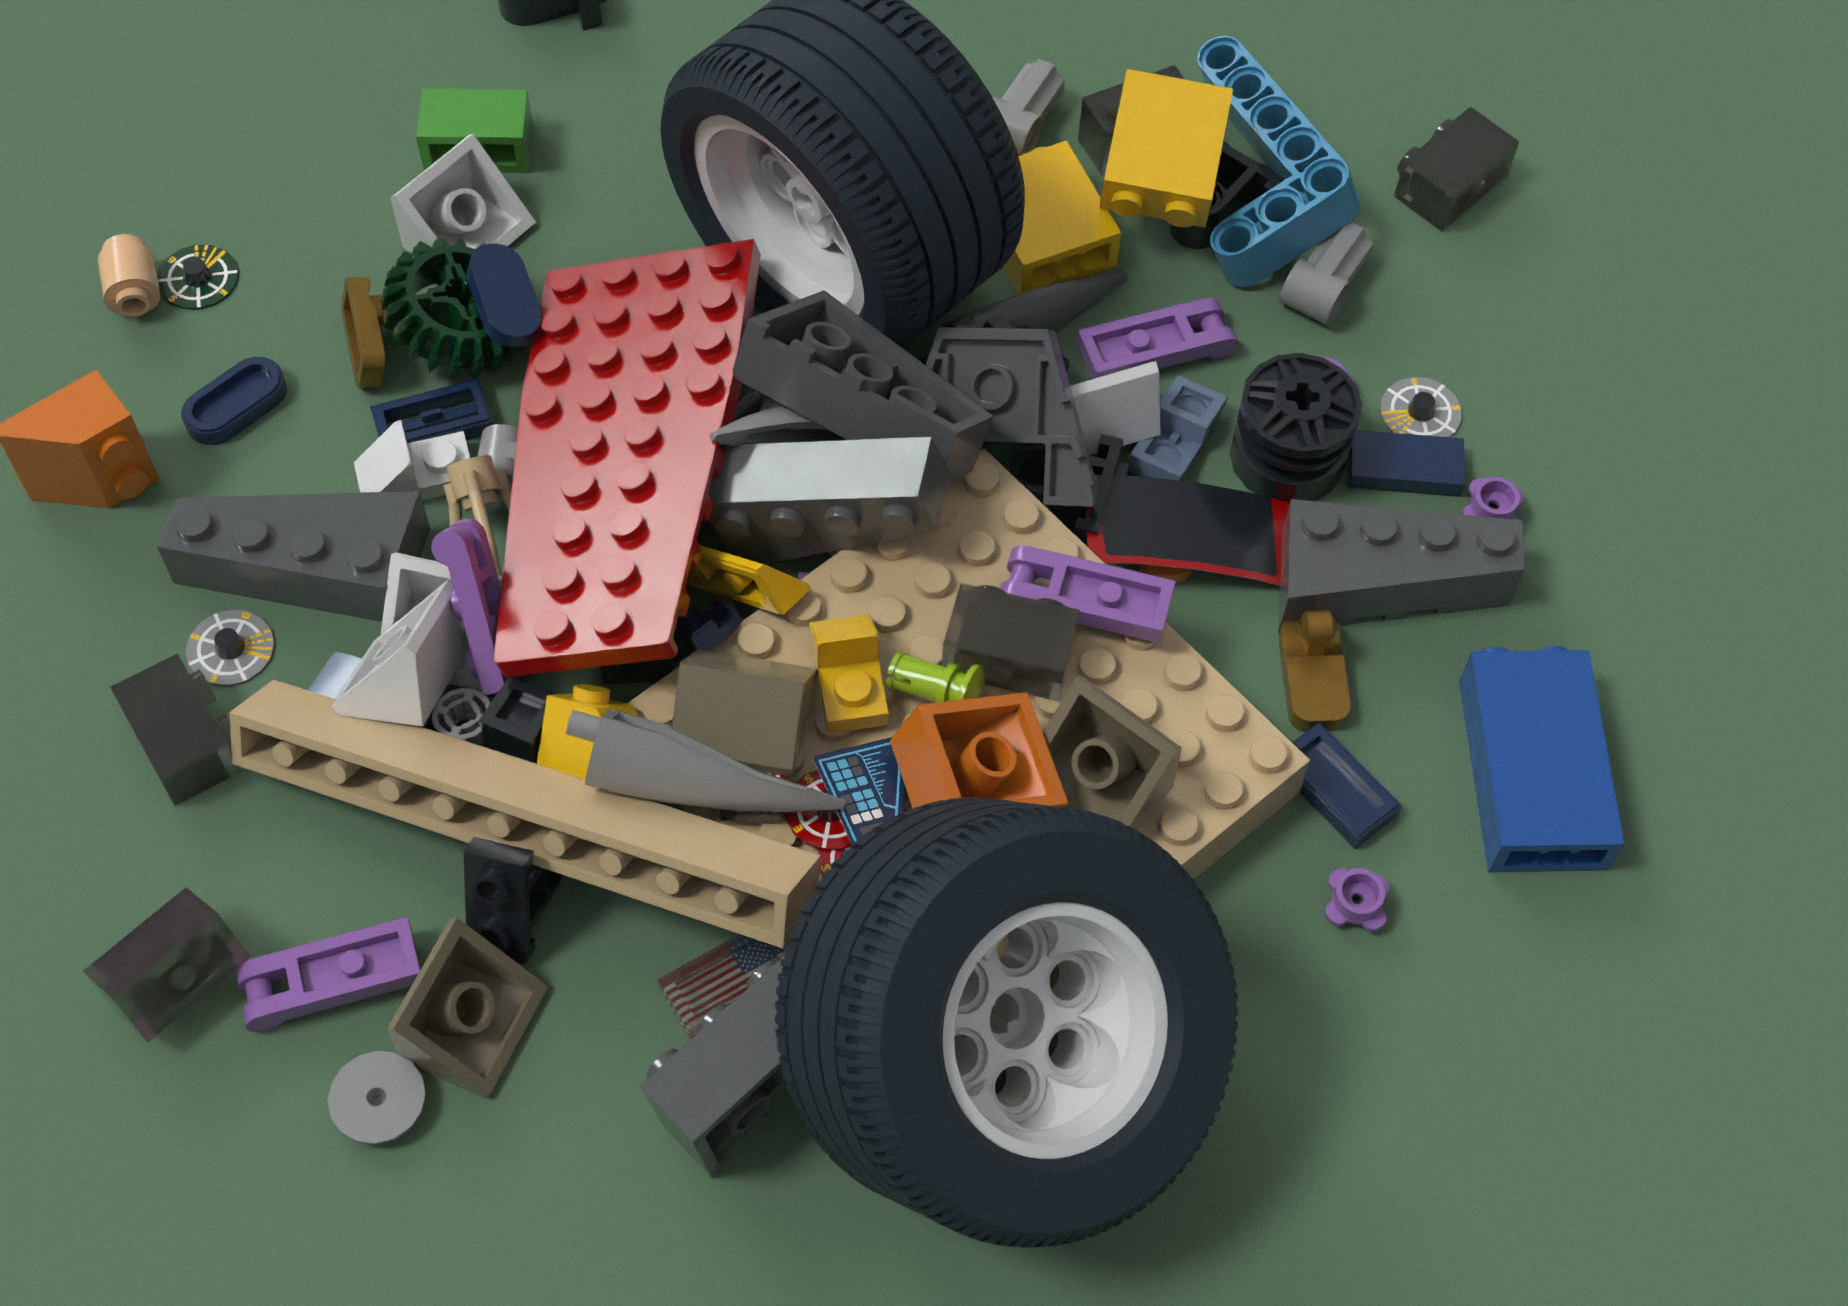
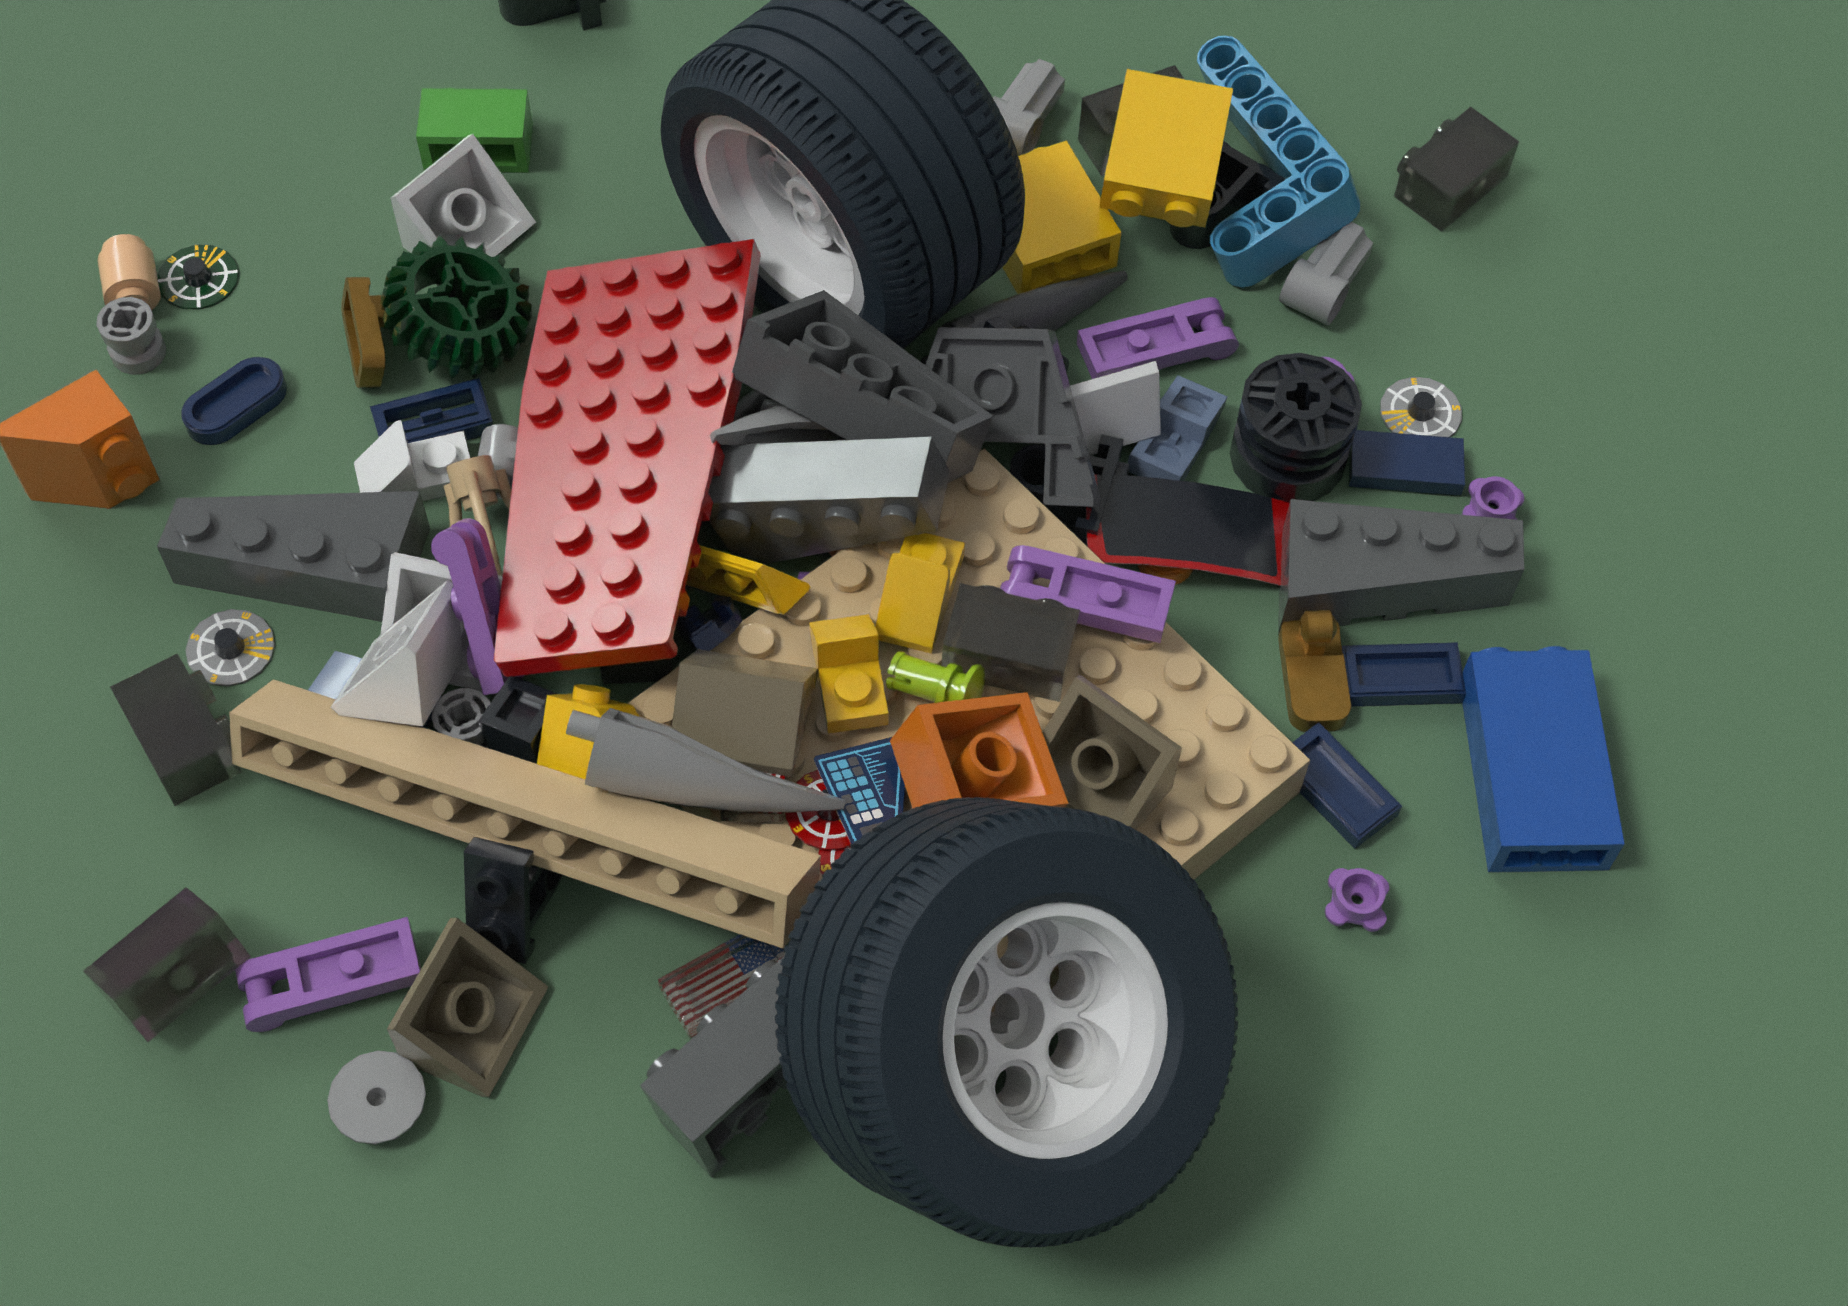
(131, 335): none -> light grey wheel
(503, 295): dark blue tile -> none
(918, 591): none -> yellow slope
(1404, 674): none -> dark blue tile

